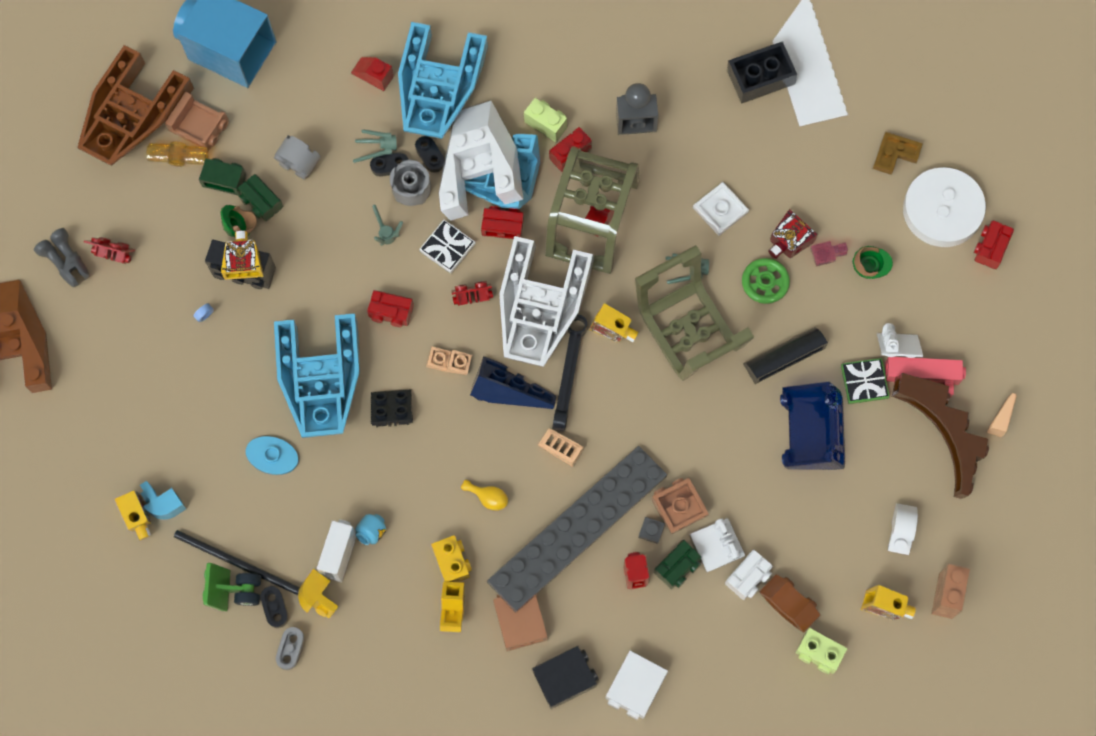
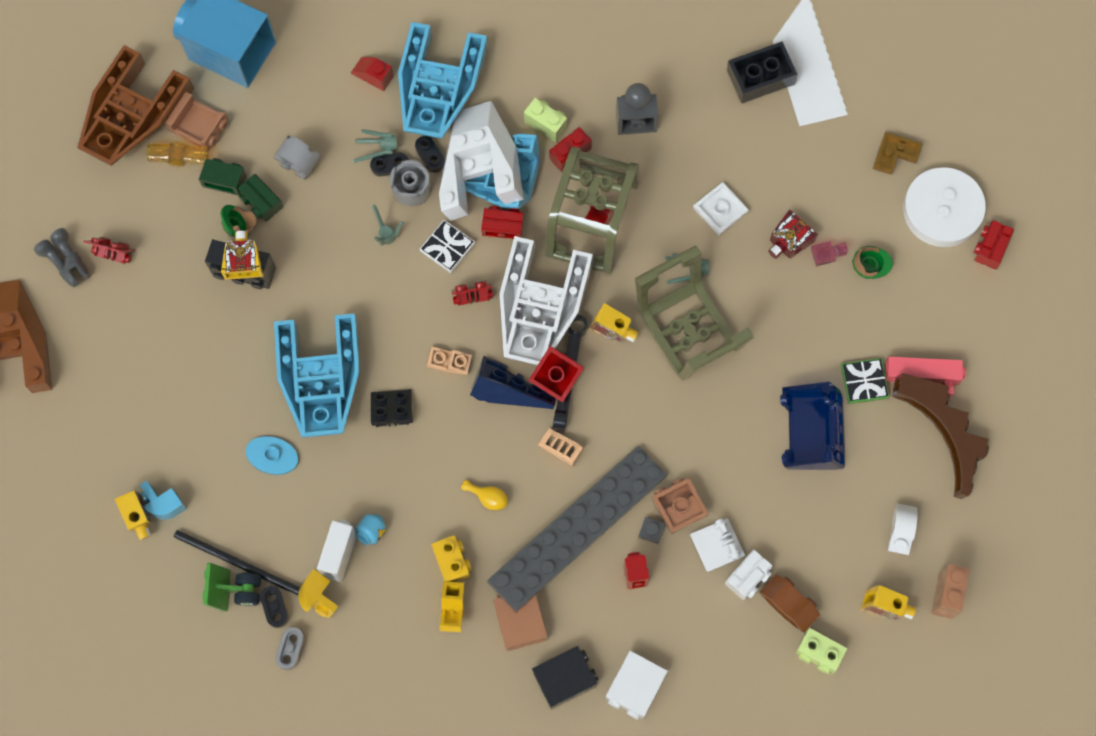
(203, 312): light blue tile -> none
(390, 308): red brick -> none
(556, 373): none -> red slope
(678, 565): dark green brick -> none
(772, 266): bright green plate -> none
(786, 355): black brick -> none
(898, 344): white hinge -> none
(1001, 421): light nougat slope -> none

